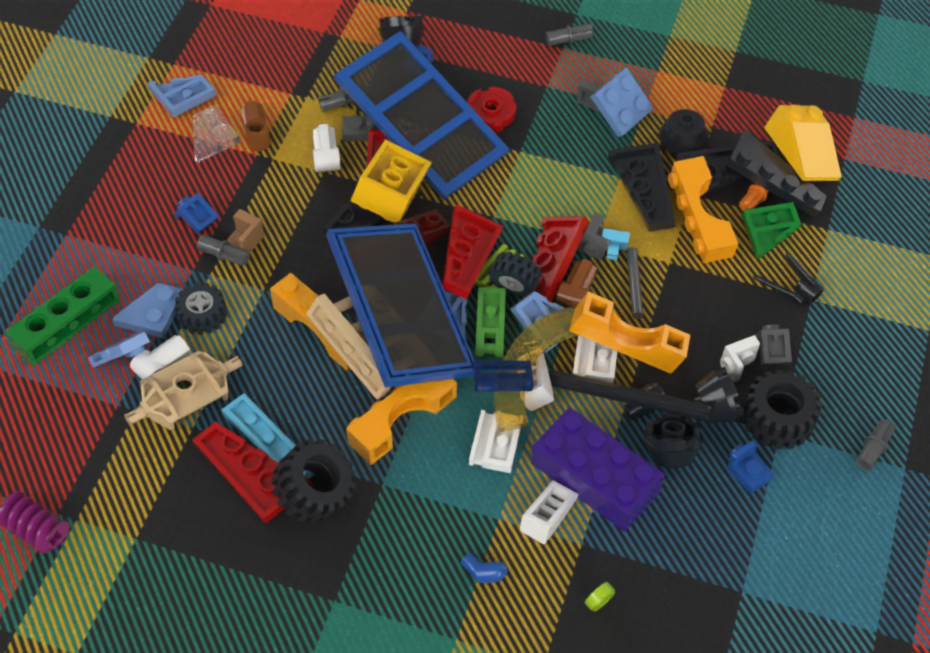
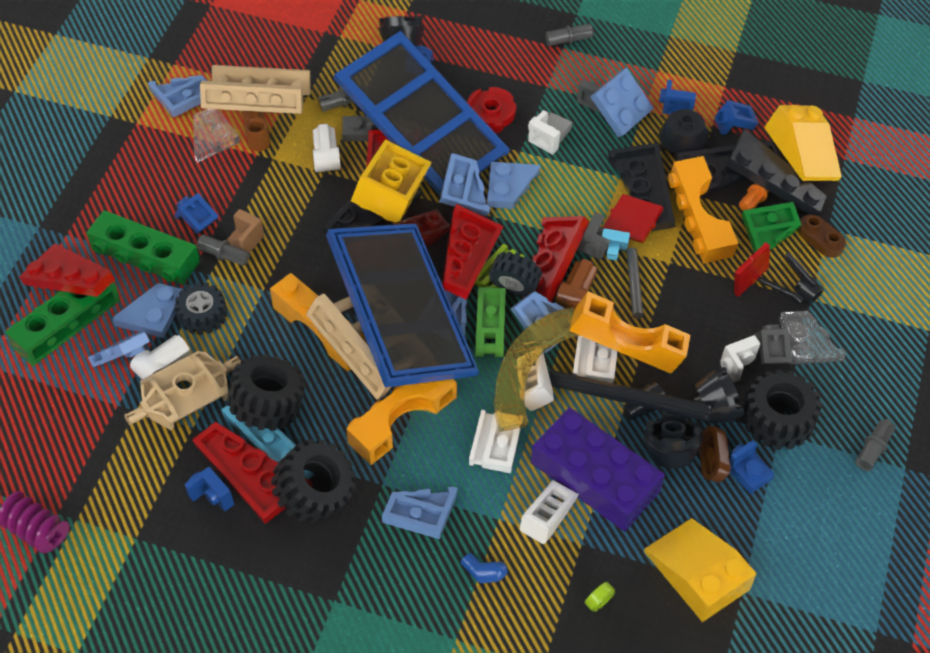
(67, 272): none -> red wing
(143, 247): none -> green brick
(209, 484): none -> blue bracket
(255, 89): none -> tan fence
(265, 392): none -> black tyre
(420, 511): none -> medium blue wing
(463, 185): none -> medium blue wing
(503, 380): clear blue tile -> none
(509, 182): none -> medium blue wing
(543, 134): none -> white bracket
(560, 124): none -> light grey tile
(634, 217): none -> red piece
(676, 99): none -> blue bracket
(701, 568): none -> yellow slope
(714, 454): none -> reddish brown plate
(735, 115): none -> blue bracket
(751, 269): none -> red piece
(809, 340): none -> clear wing
(819, 235): none -> reddish brown plate

